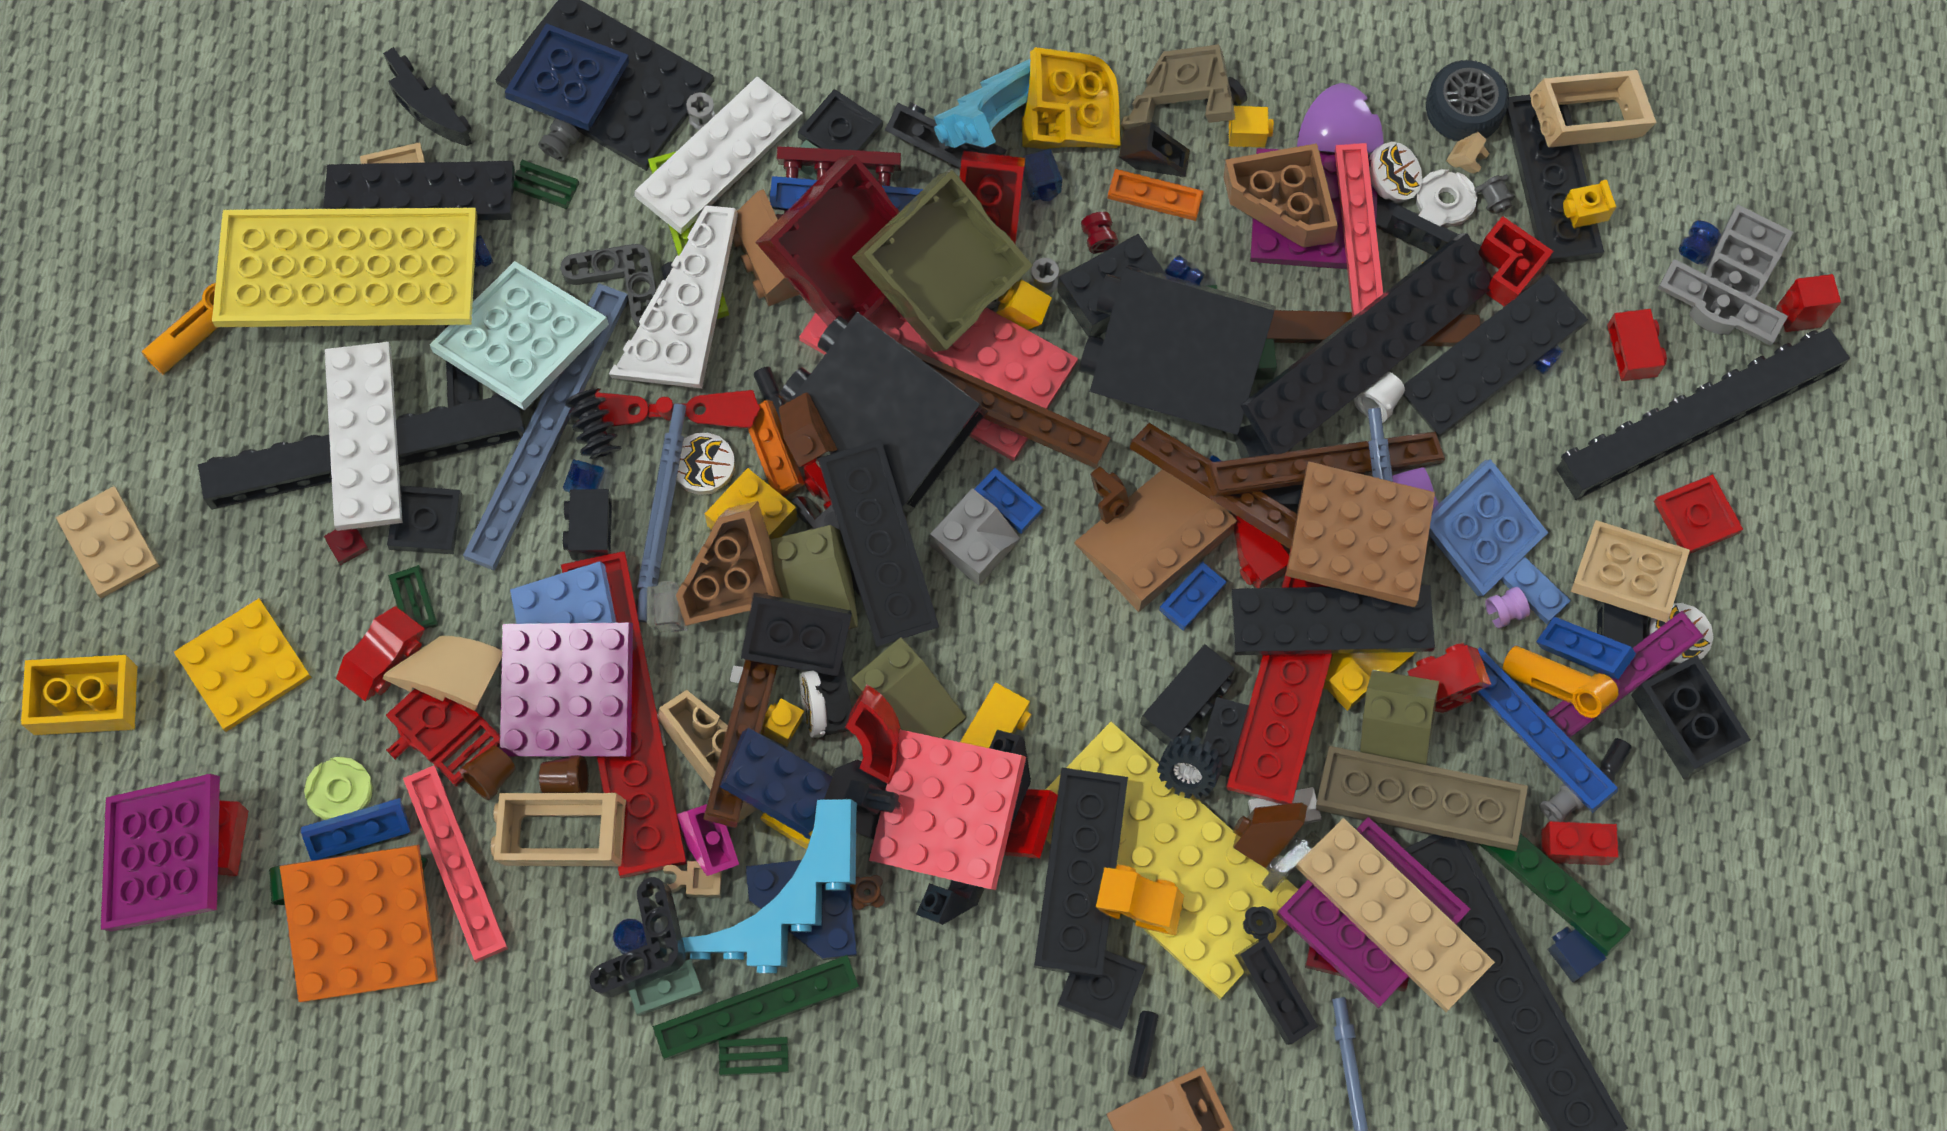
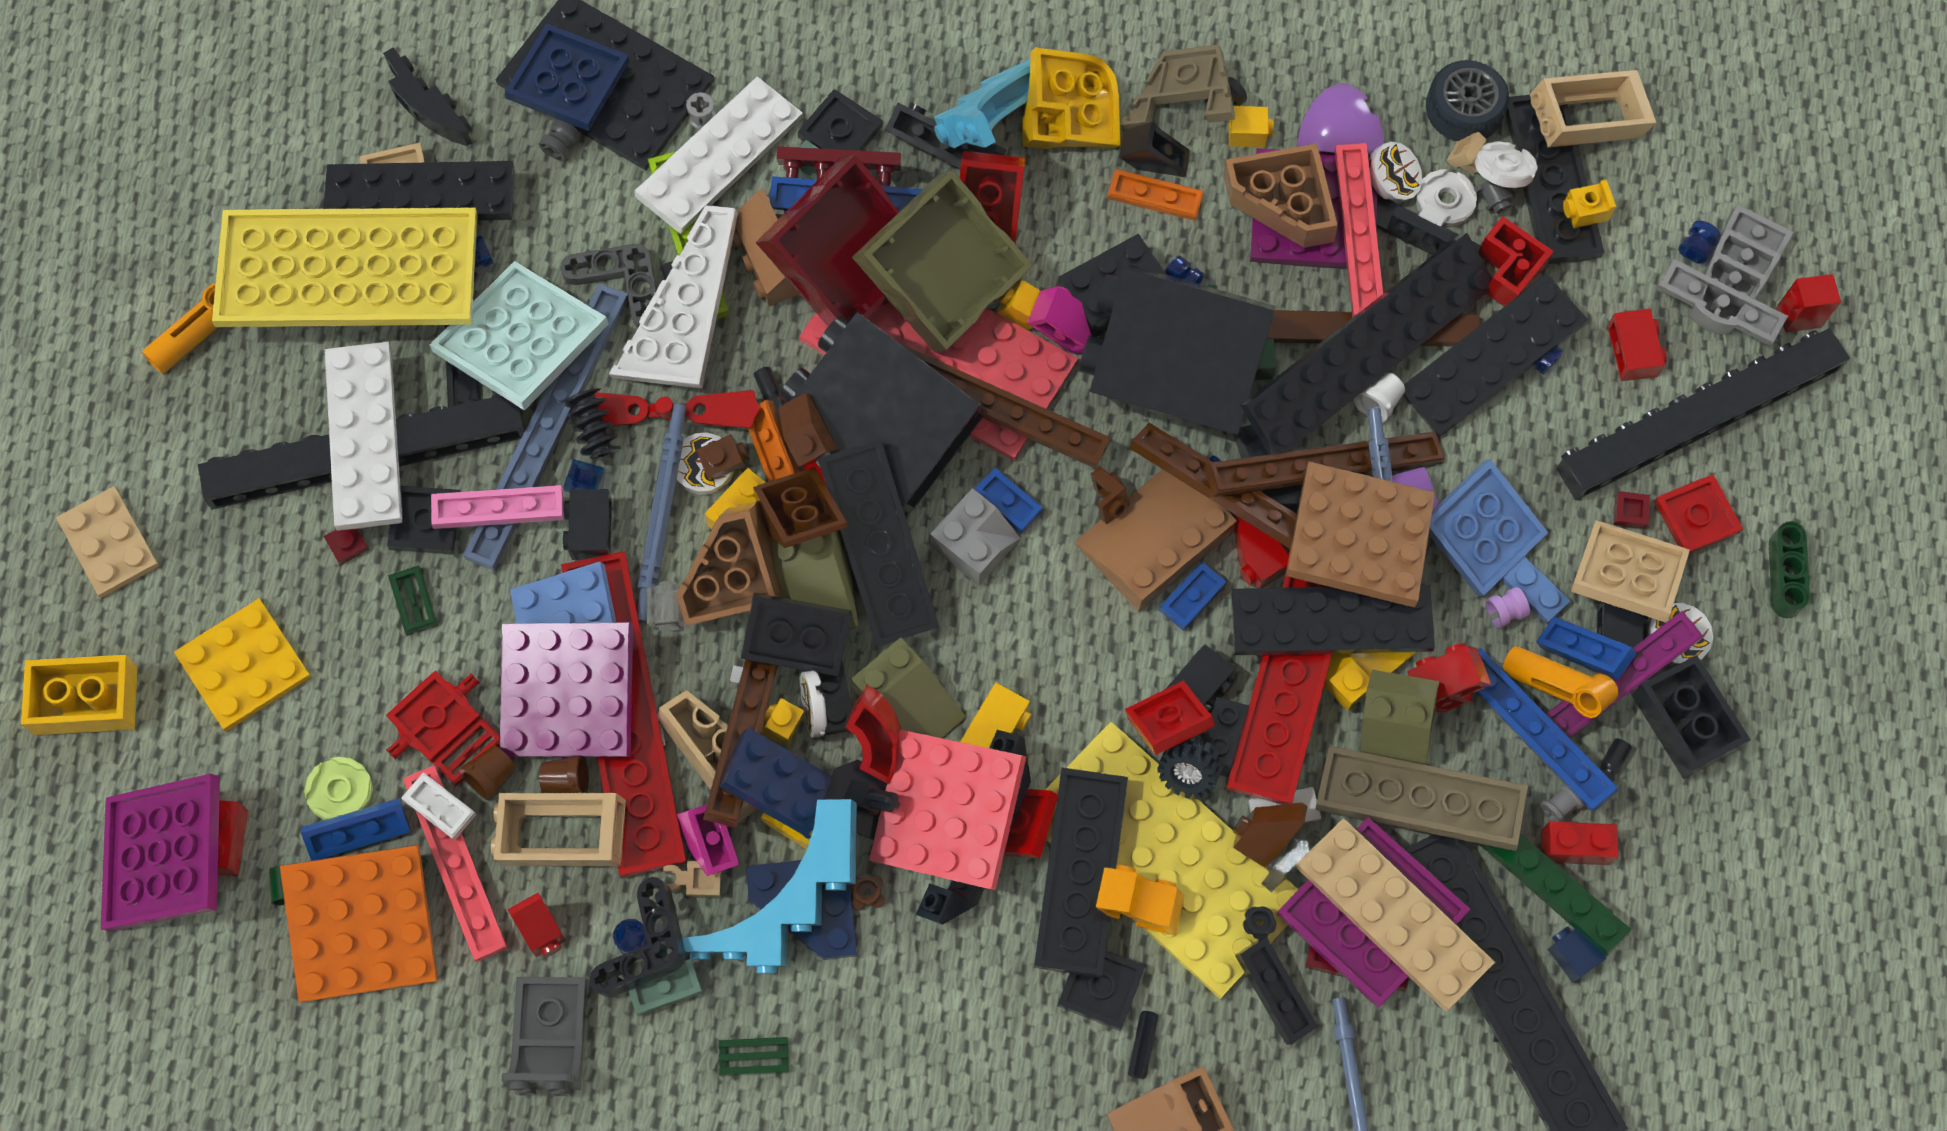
(386, 644): red brick -> none
(438, 806): none -> white plate
(449, 669): tan slope -> none
(497, 507): none -> bright pink plate
(537, 926): none -> red slope
(547, 1035): none -> dark grey bracket
(549, 174): dark green tile -> none
(723, 457): none -> reddish brown bracket
(755, 1007): dark green plate -> none
(798, 508): none -> reddish brown slope
(1039, 269): light grey bush -> none
(1042, 175): clear blue brick -> none
(1061, 319): none -> dark pink slope
(1099, 232): dark red wheel -> none
(1169, 717): none -> red plate
(1505, 165): none -> white tile
(1631, 510): none -> dark red plate
(1796, 558): none -> dark green beam

